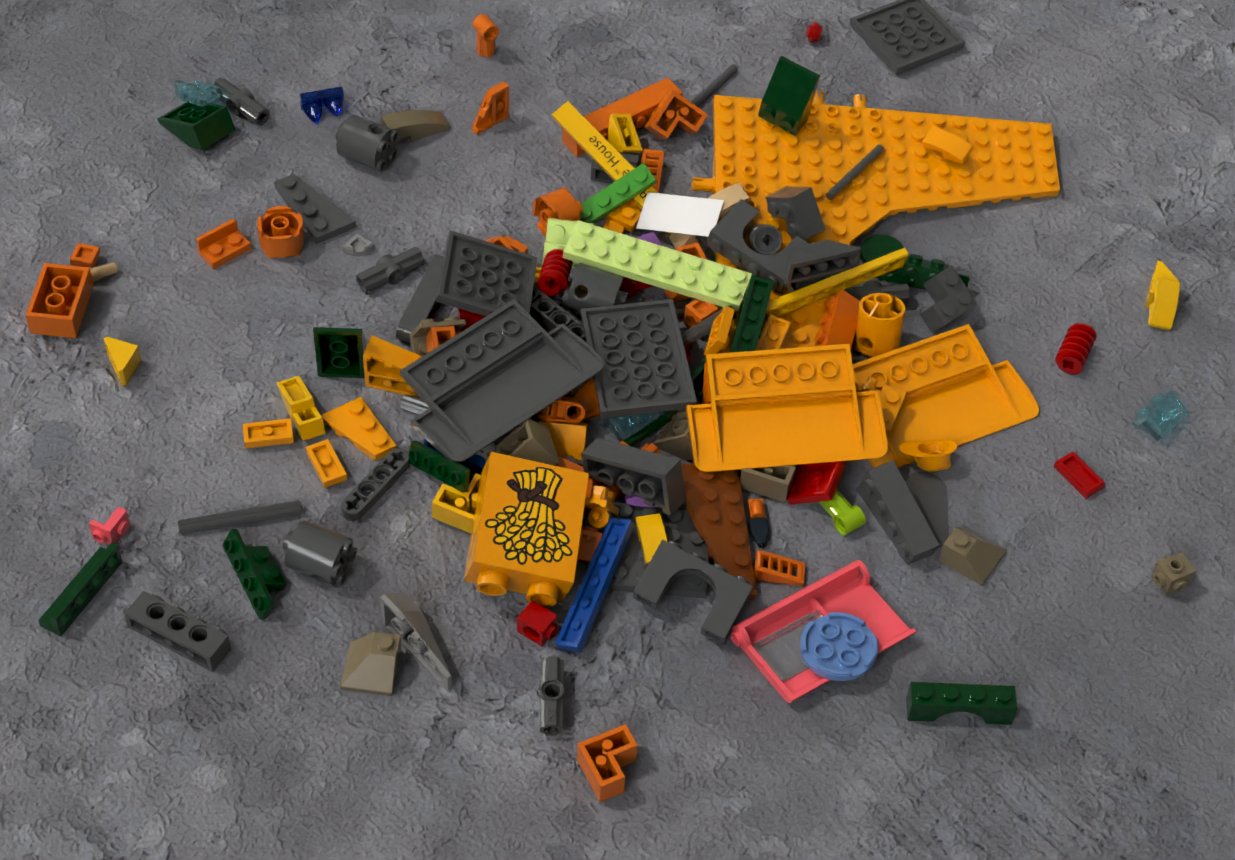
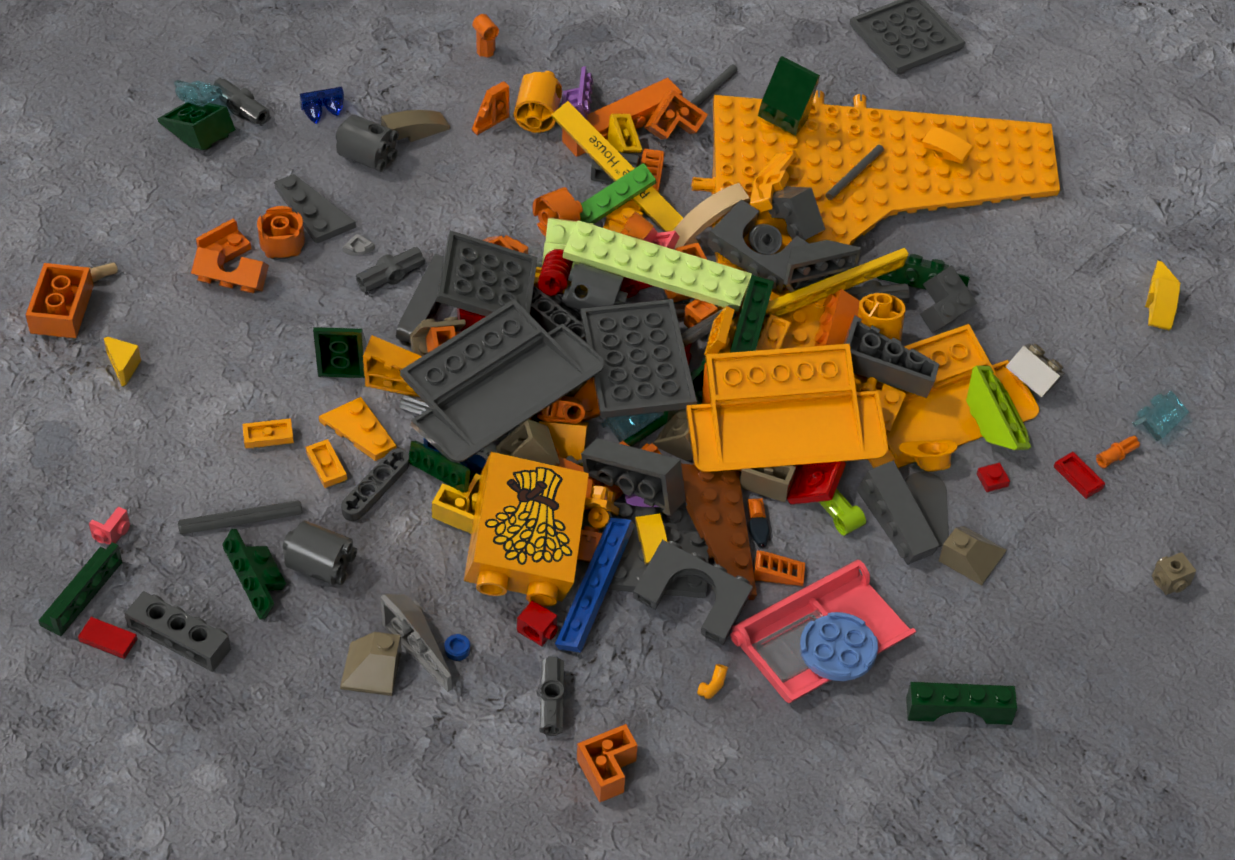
(85, 255): orange plate -> none
(107, 637): none -> red tile
(210, 266): none -> orange arch
(301, 408): yellow slope -> none
(457, 647): none -> blue tile
(537, 100): none -> light orange cylinder
(580, 97): none -> medium lavender bracket
(637, 226): none -> orange piece
(666, 239): none -> coral bracket
(679, 214): white sticker -> none
(716, 684): none -> light orange arm
(770, 180): none -> light orange plate
(814, 32): red plate -> none
(878, 246): dark green tile -> none
(888, 360): none -> dark grey wedge
(993, 477): none -> red plate
(995, 411): none -> lime wedge
(1035, 369): none -> slope
(1075, 348): red piece -> none
(1117, 451): none -> orange axle

